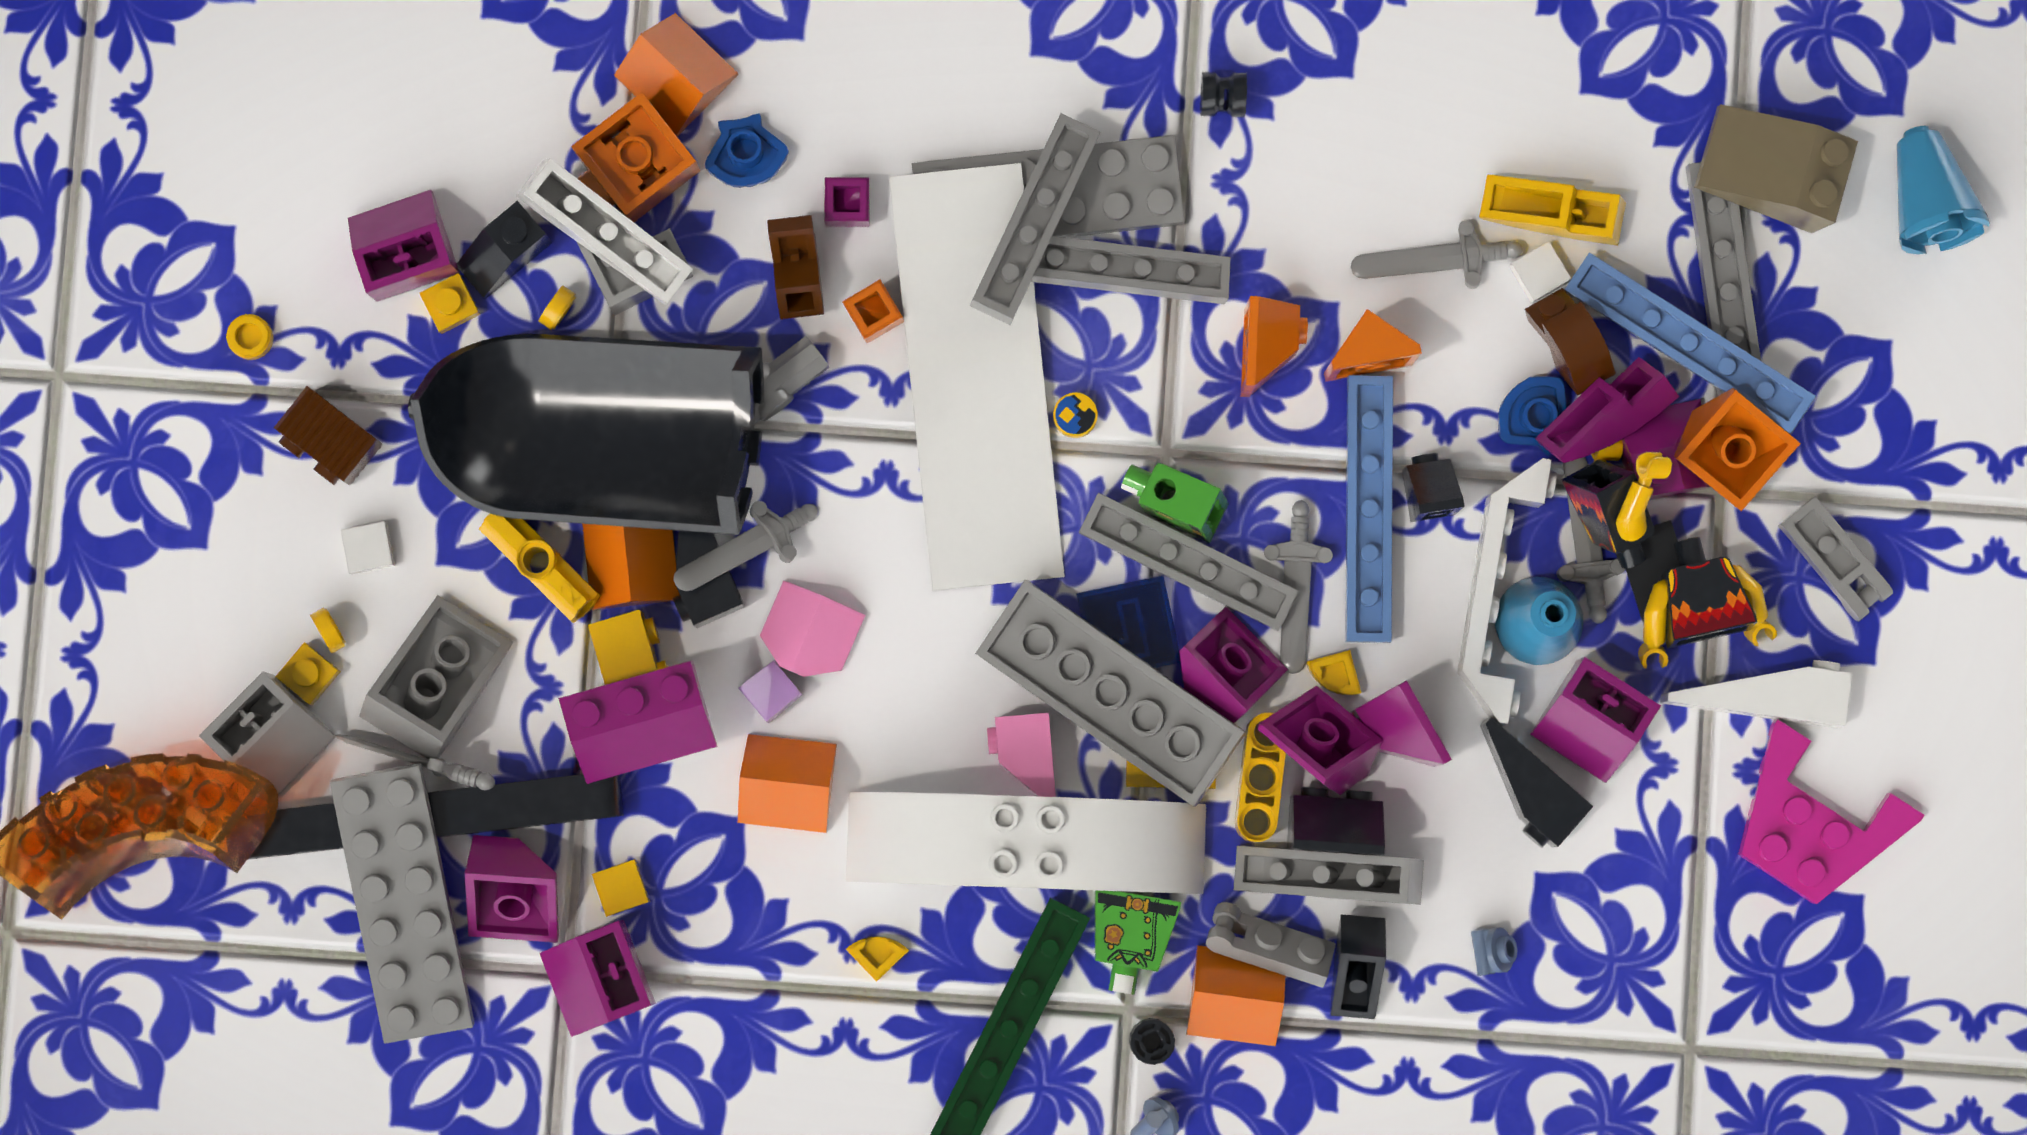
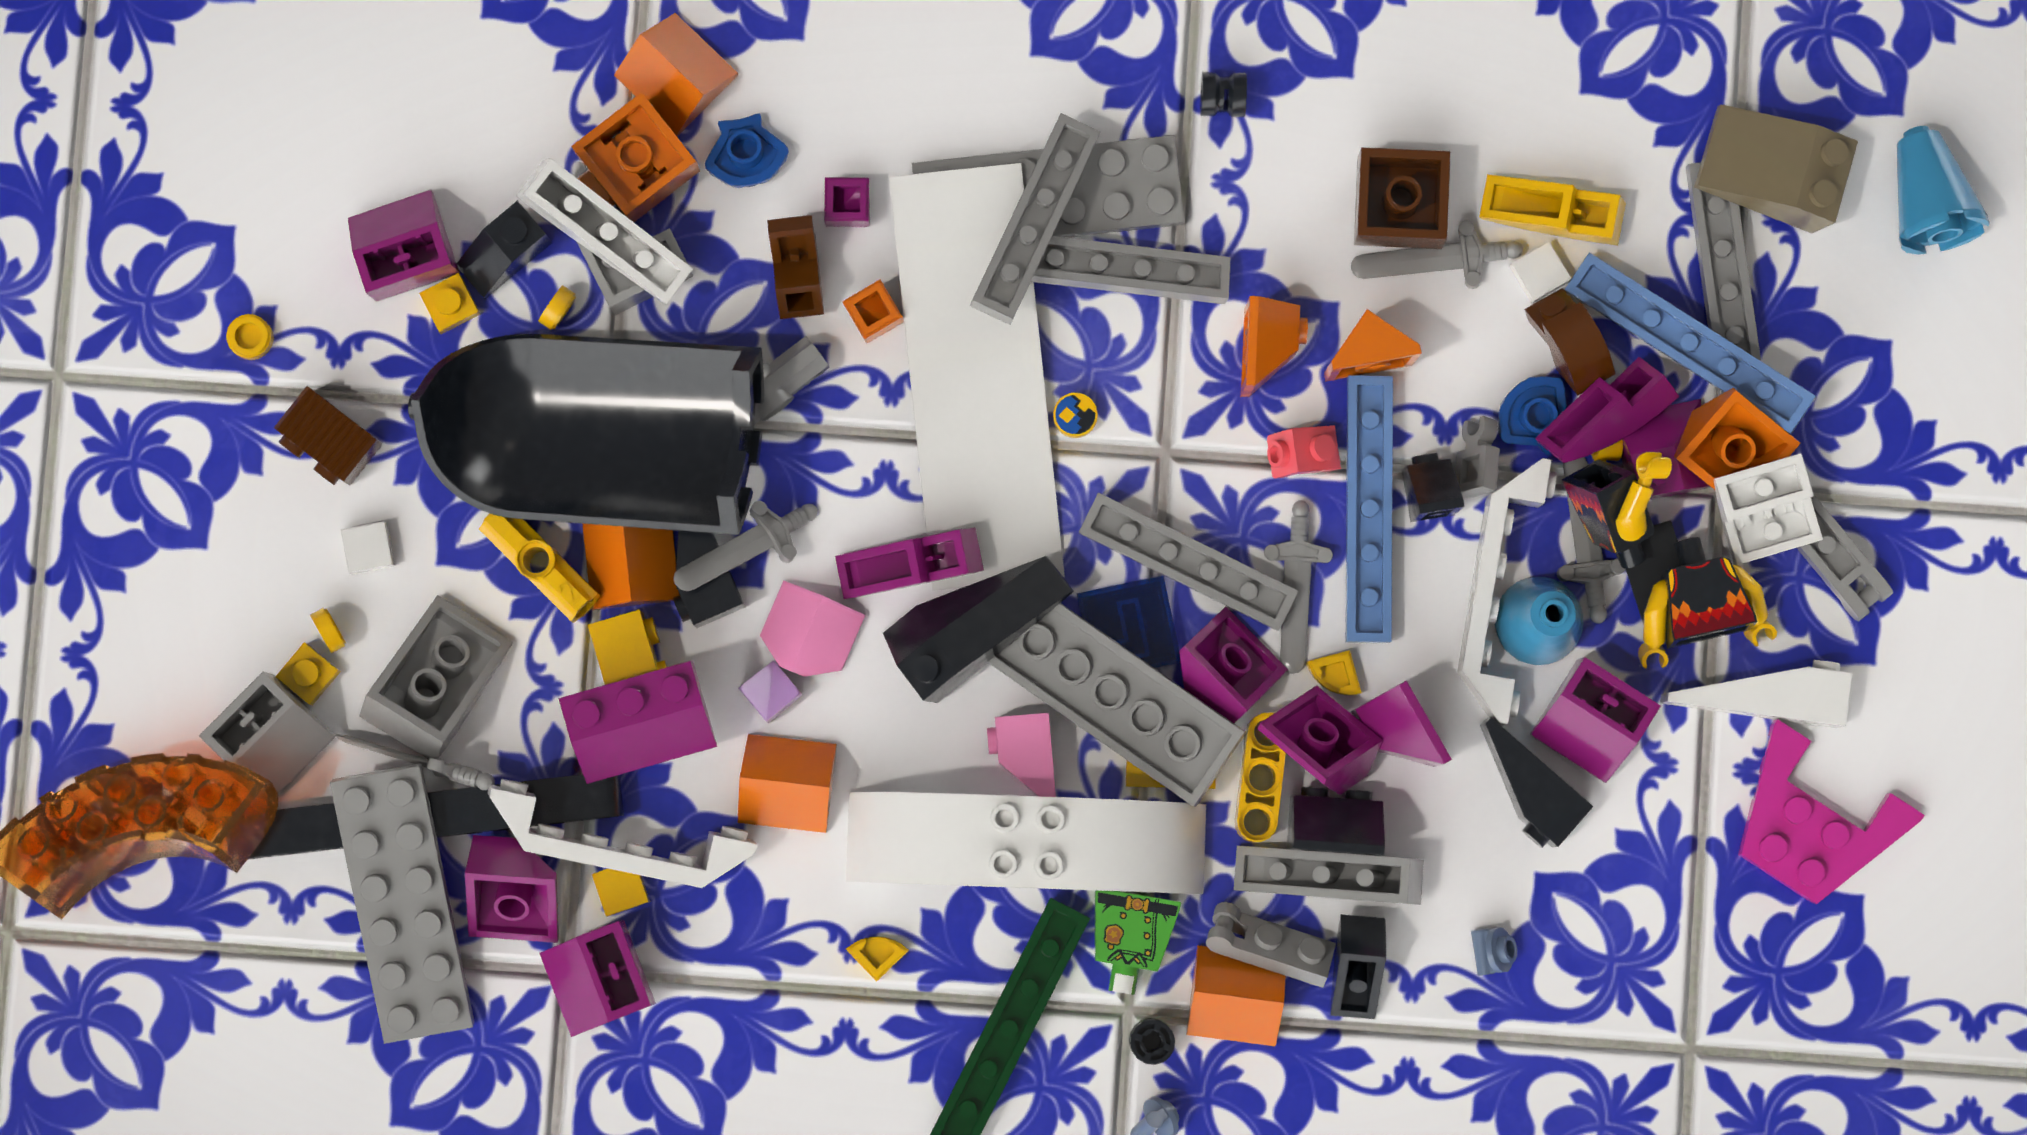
(721, 852): none -> white slope
(909, 563): none -> magenta slope
(963, 630): none -> black wedge
(1193, 508): bright green torso -> none
(1303, 451): none -> coral bracket
(1402, 198): none -> reddish brown brick
(1478, 463): none -> light grey plate
(1767, 509): none -> white slope

